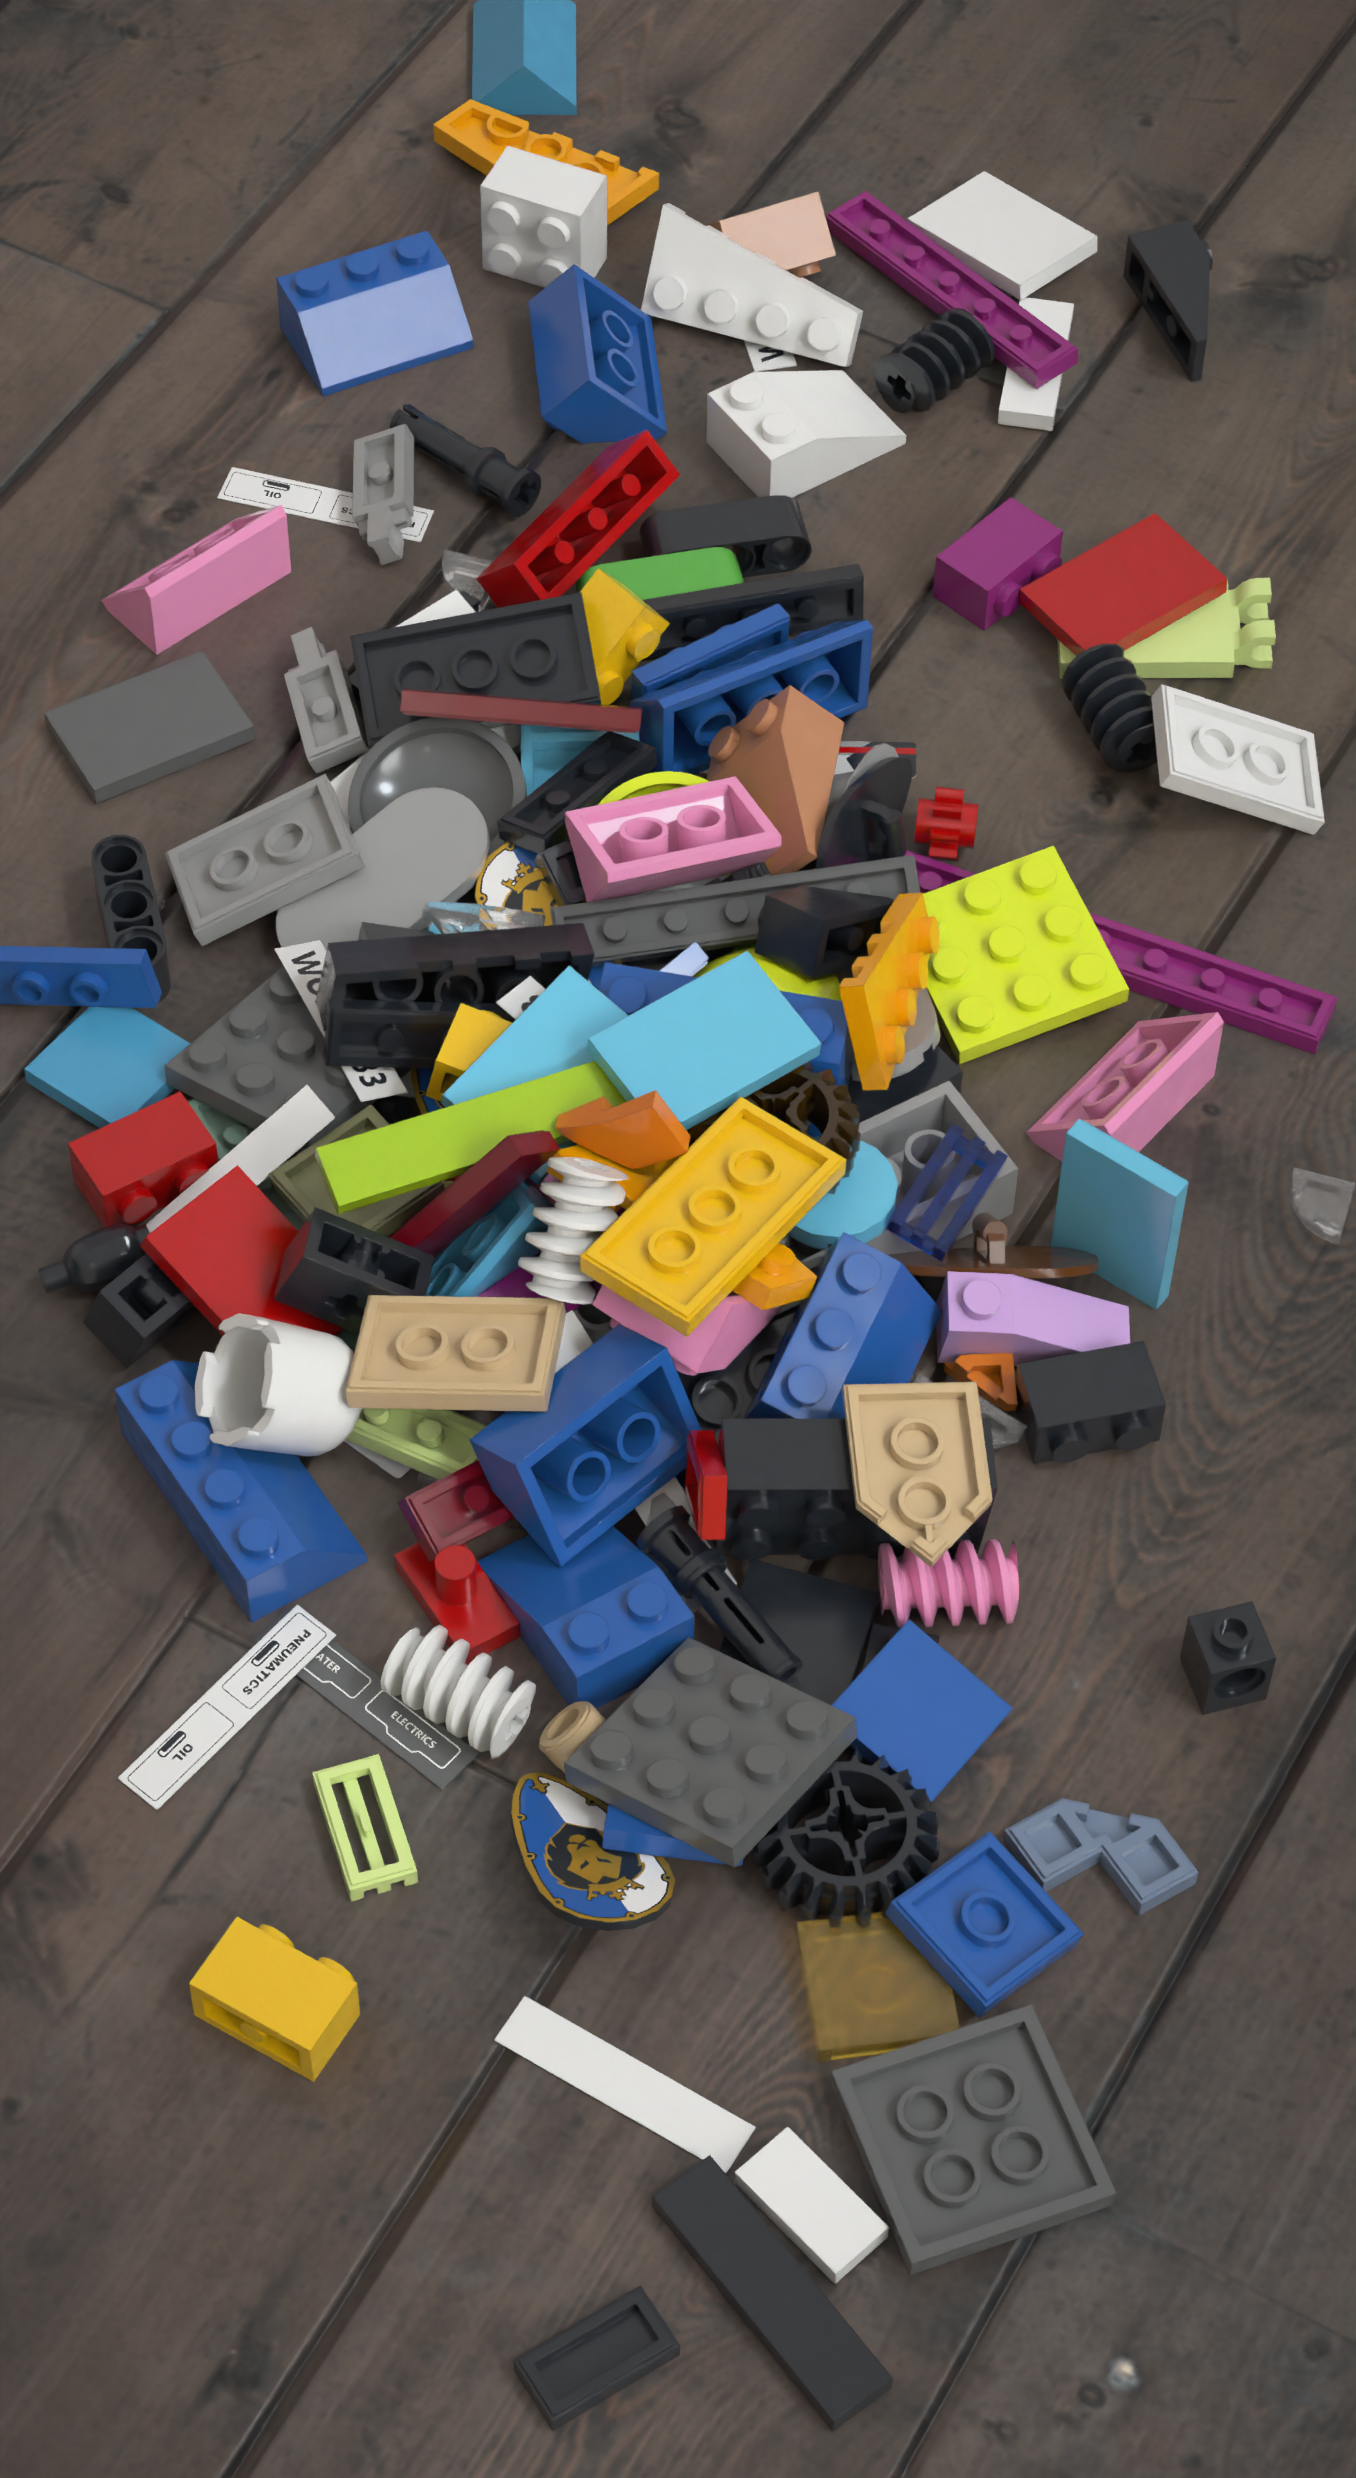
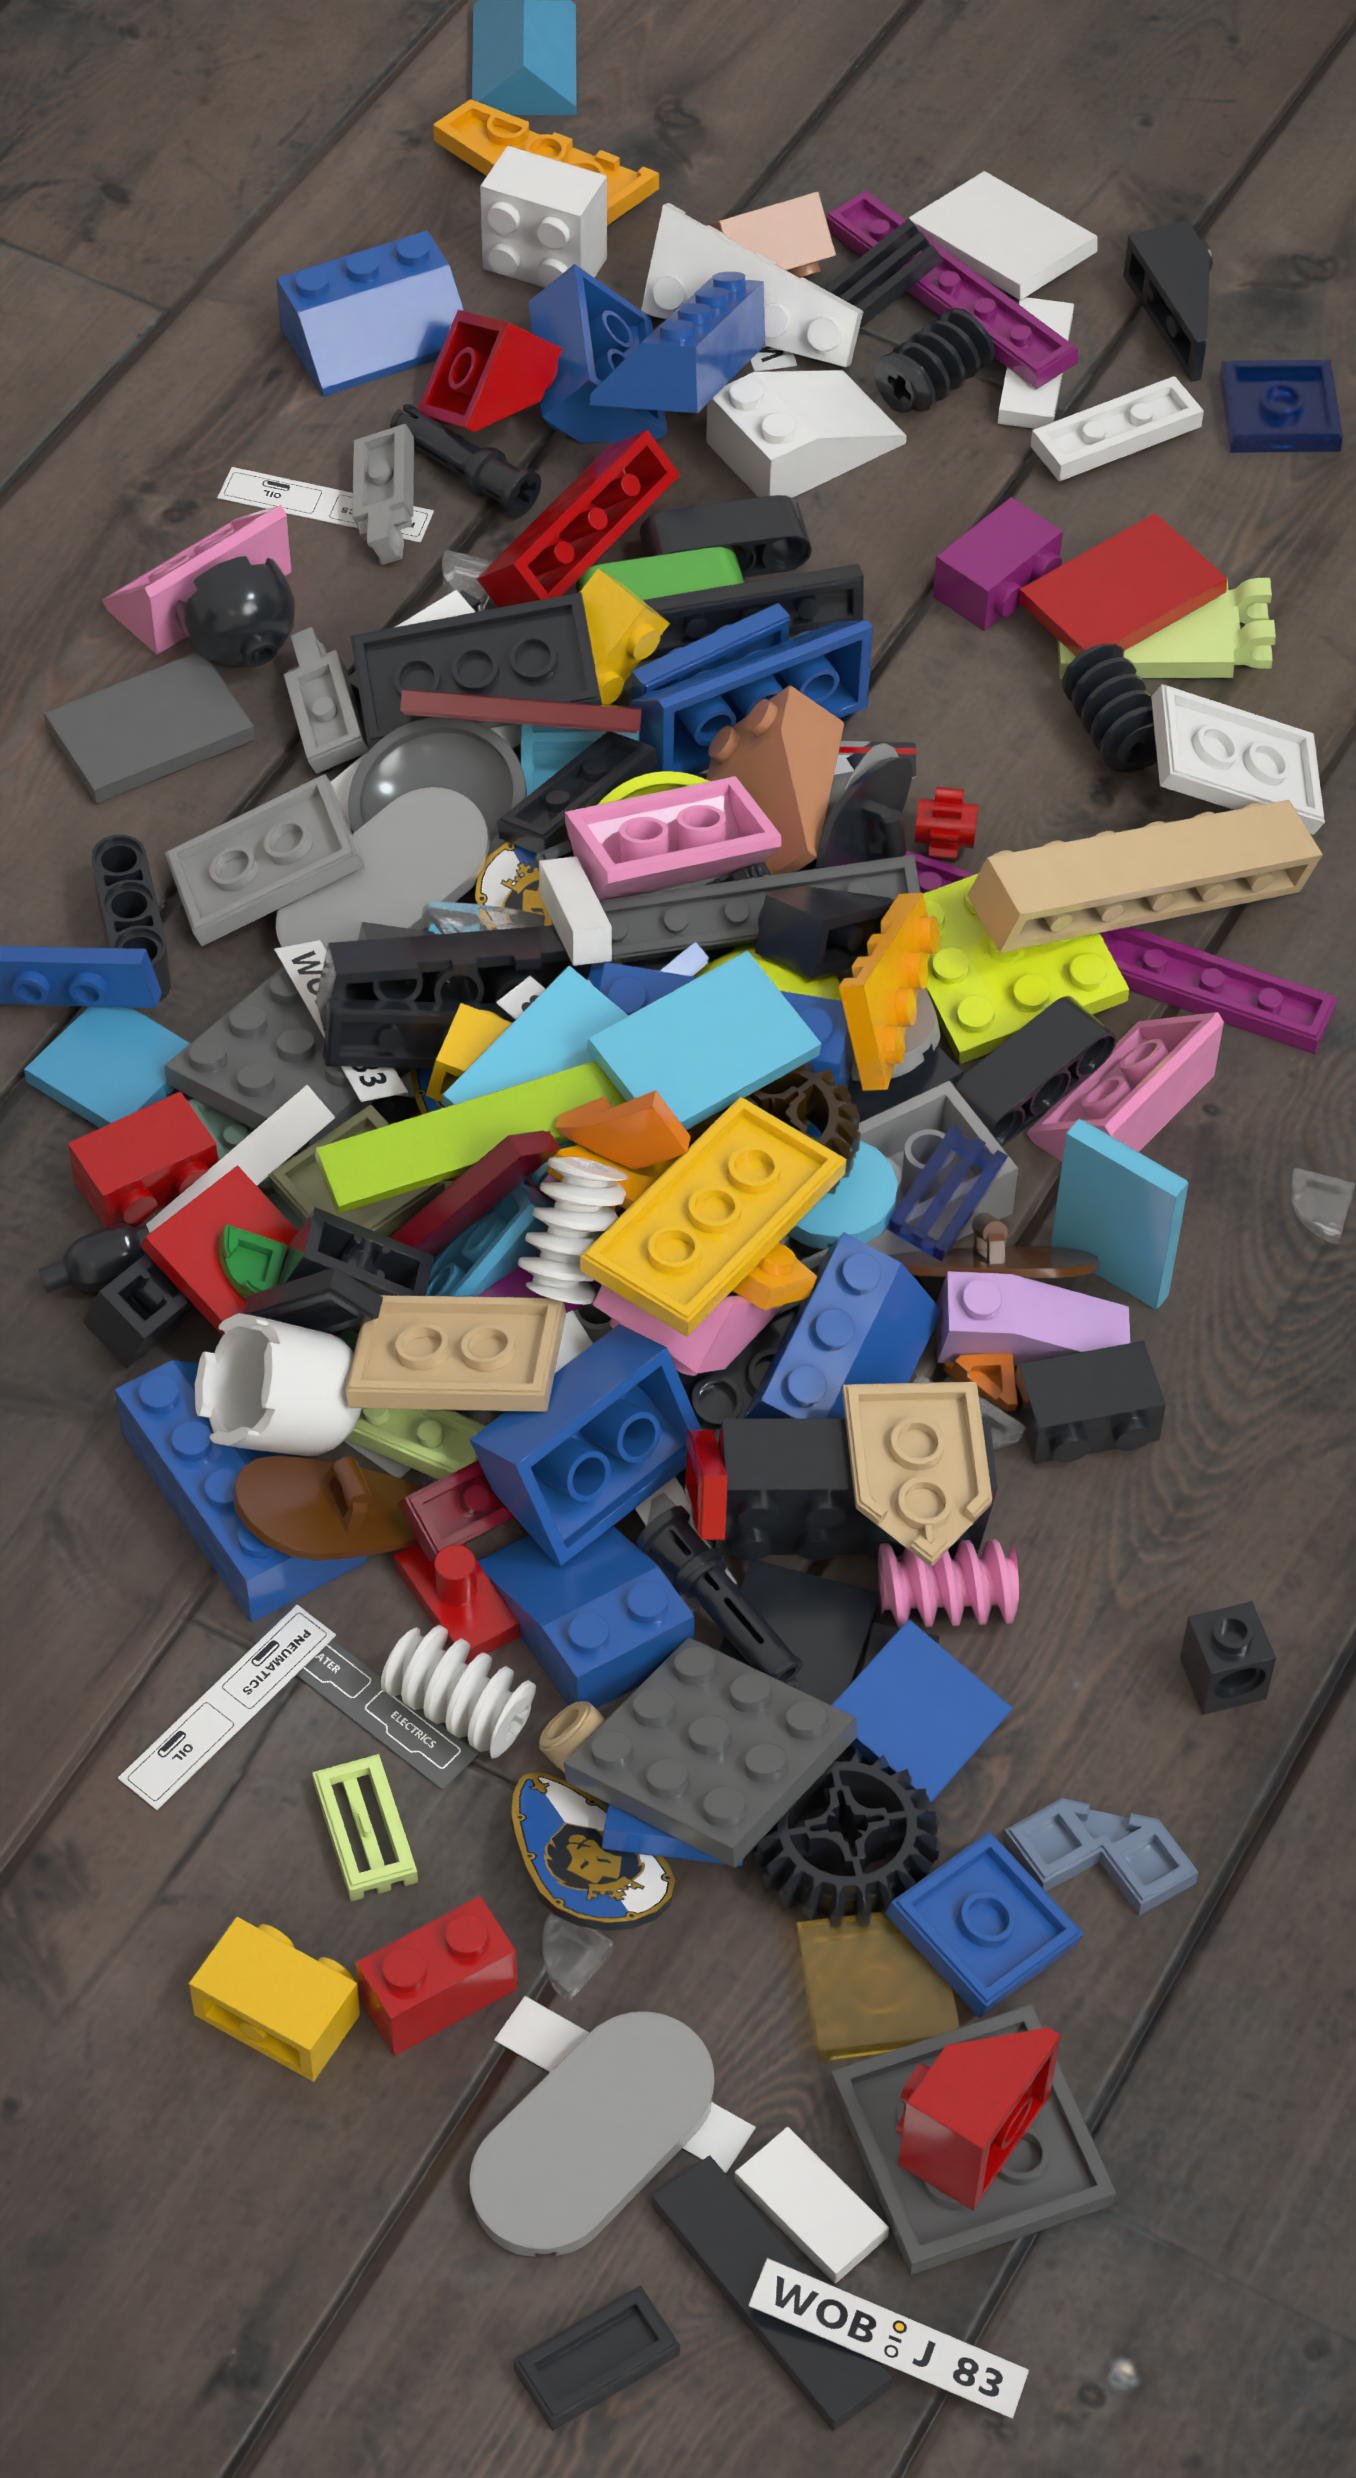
(239, 613): none -> black cylinder
(250, 1260): none -> green tile
(317, 1302): none -> black tile
(322, 1507): none -> reddish brown shield
(437, 1975): none -> red brick
(487, 372): none -> red slope
(572, 1954): none -> clear tile
(575, 911): none -> white piece
(592, 2134): none -> light grey tile
(691, 350): none -> blue slope
(879, 267): none -> black tile
(889, 2338): none -> white sticker
(974, 2110): none -> red slope
(1036, 1068): none -> black beam
(1116, 428): none -> white plate
(1143, 875): none -> tan brick
(1281, 406): none -> clear blue tile

